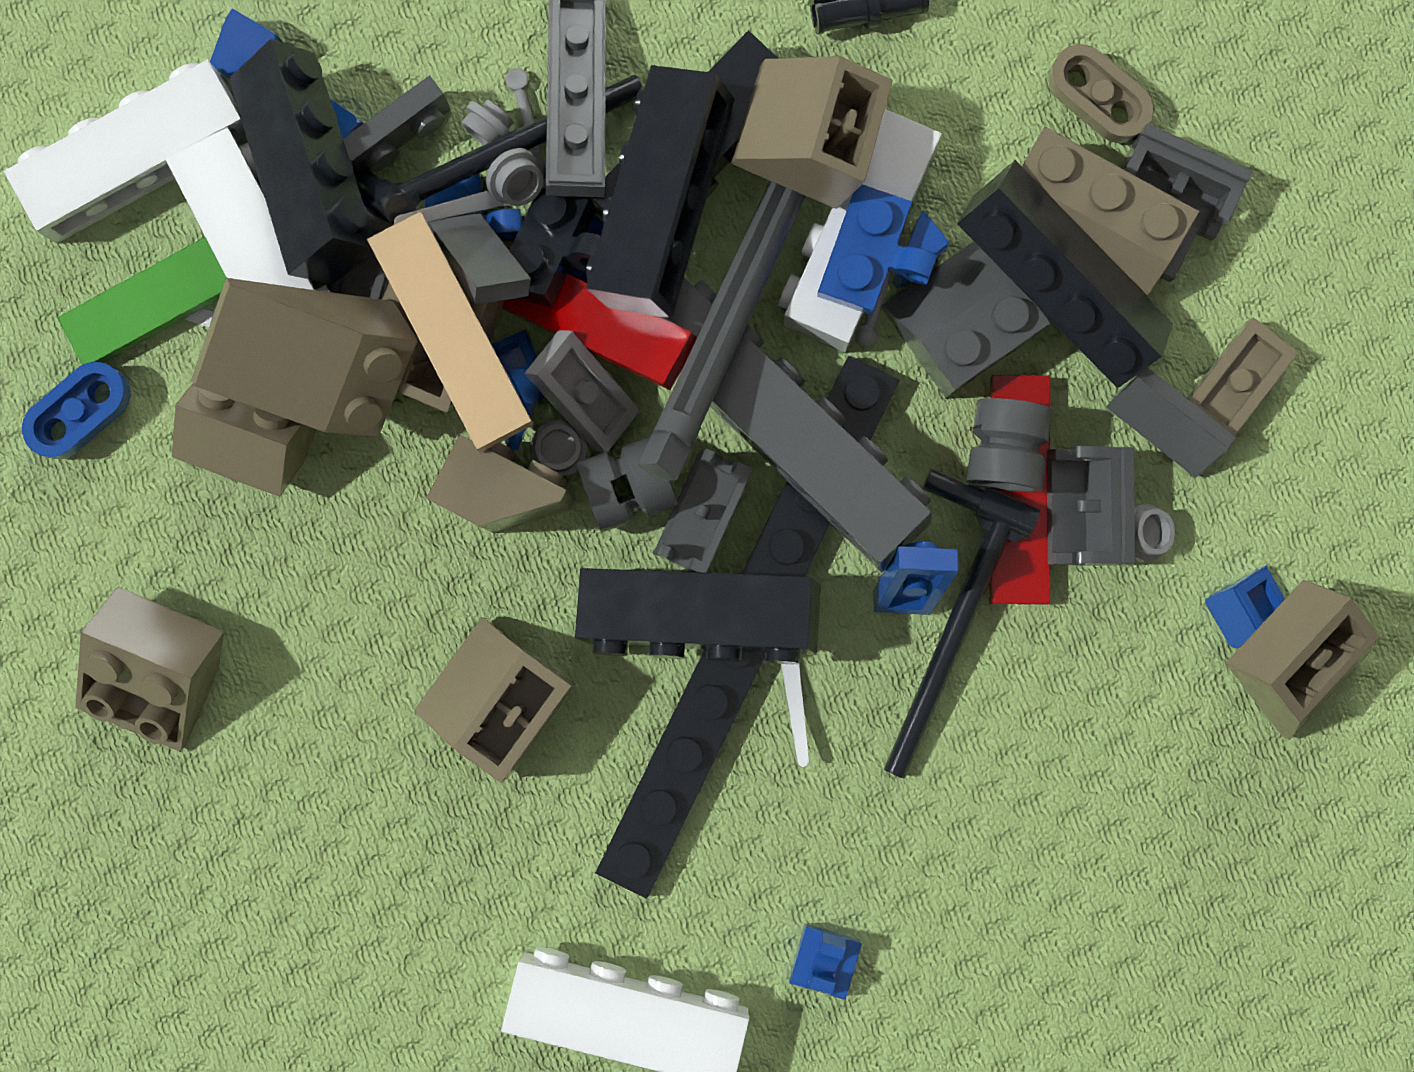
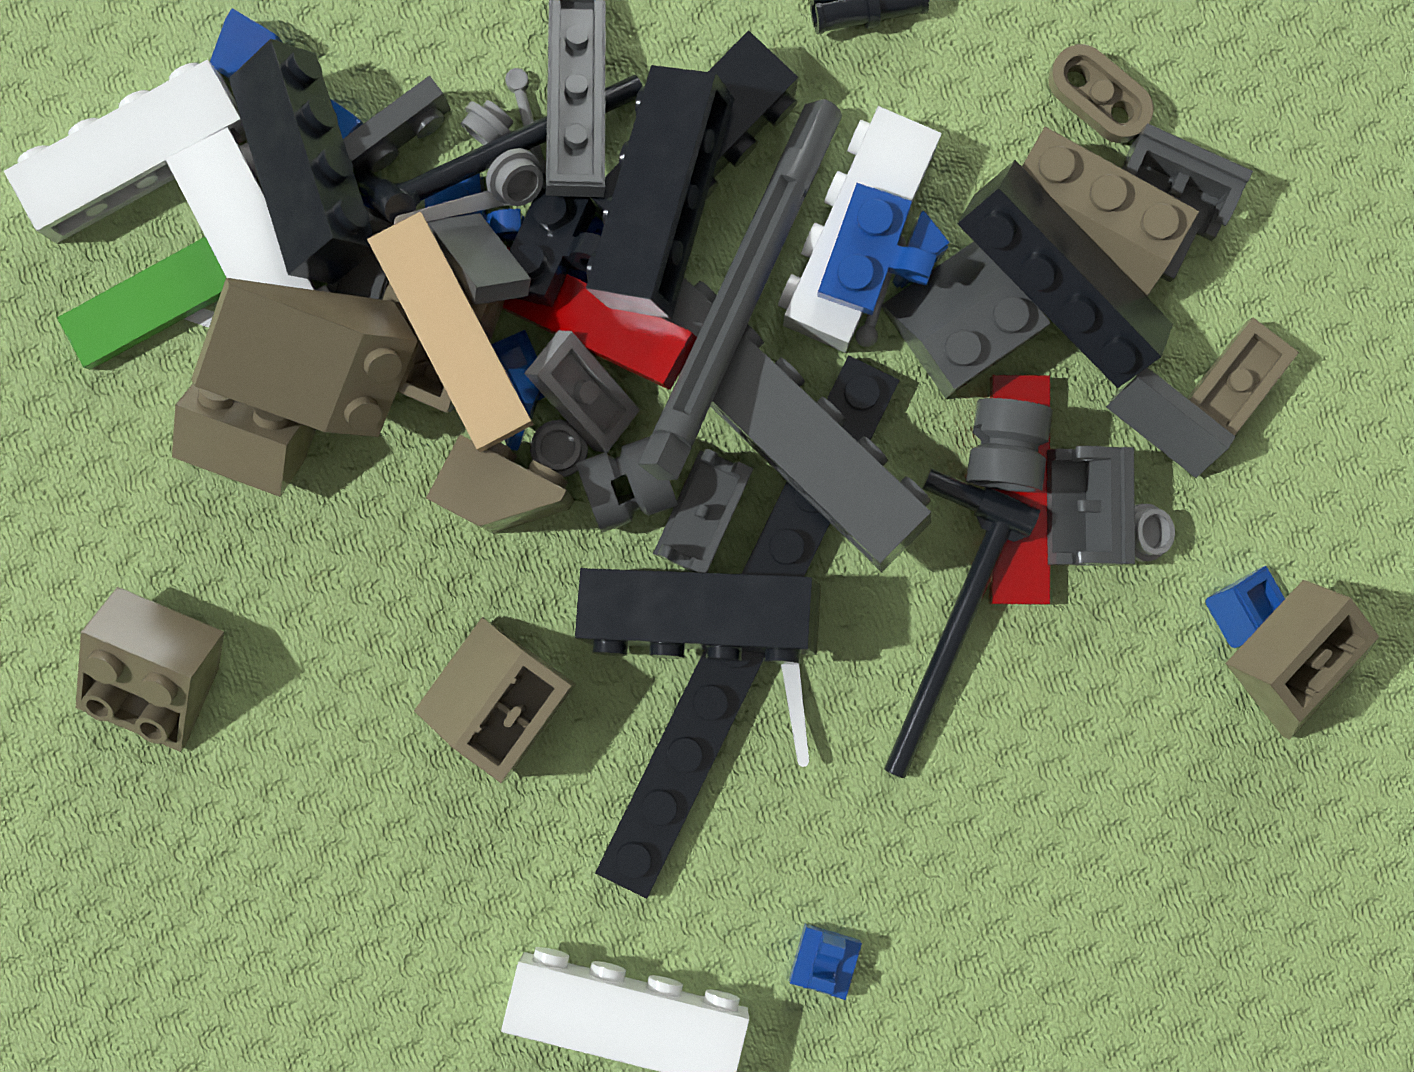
(76, 406): blue plate -> none
(813, 125): dark tan slope -> none
(915, 579): blue plate -> none

